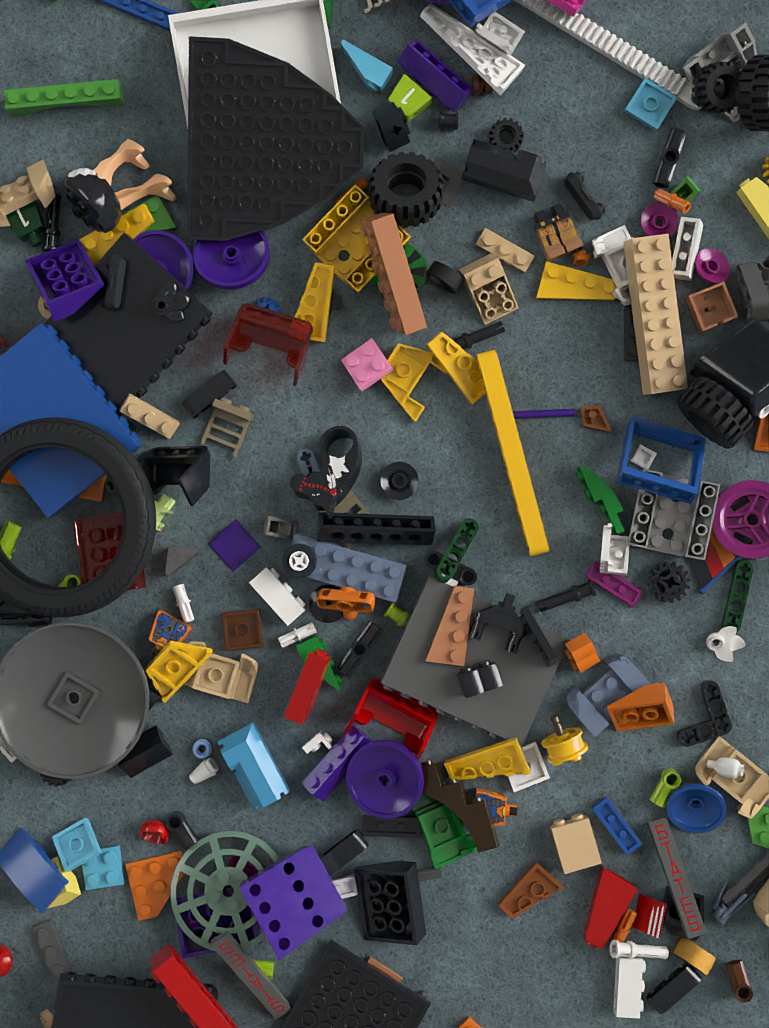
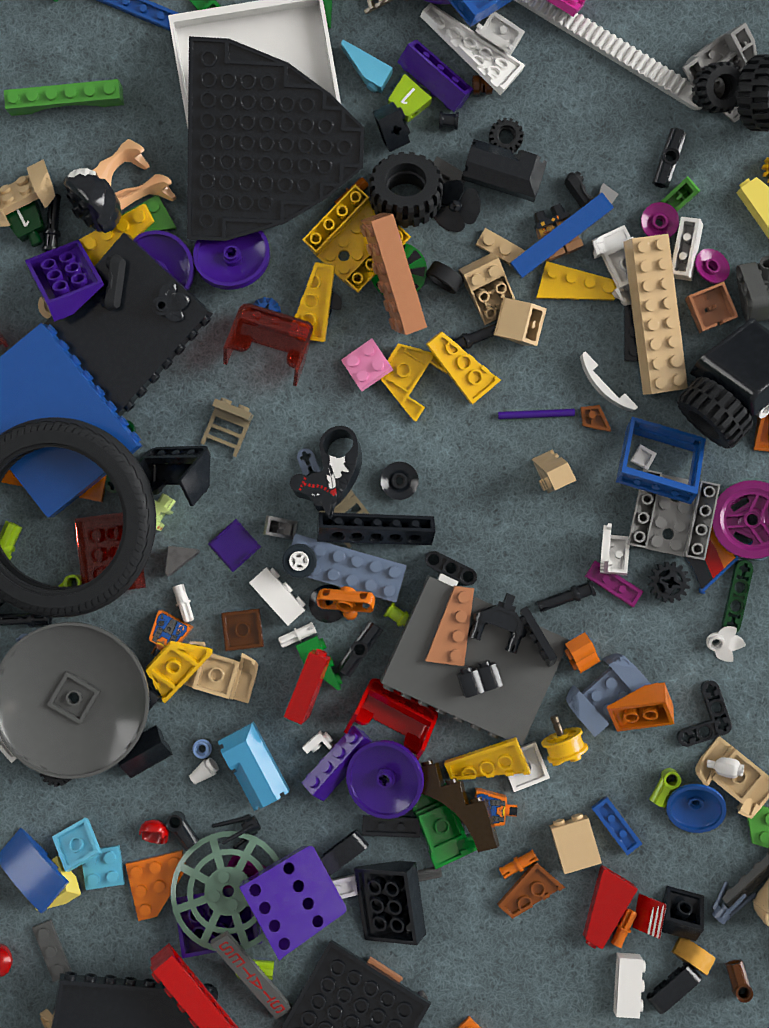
(149, 416): tan plate -> none
(205, 395): black beam -> none
(249, 826): none -> black plant
(456, 210): none -> black piece
(458, 551): dark green beam -> none
(512, 452): yellow beam -> none
(518, 864): none -> orange pin
(520, 322): none -> tan slope
(553, 471): none -> tan wedge
(561, 235): none -> blue tile
(581, 258): orange plate -> none
(598, 490): green slope -> none
(608, 192): none -> light grey tile
(622, 402): none -> white slope
(631, 950): white pin -> none
(650, 104): medium azure plate -> none
(672, 200): orange axle -> none
(676, 878): dark grey tile -> none

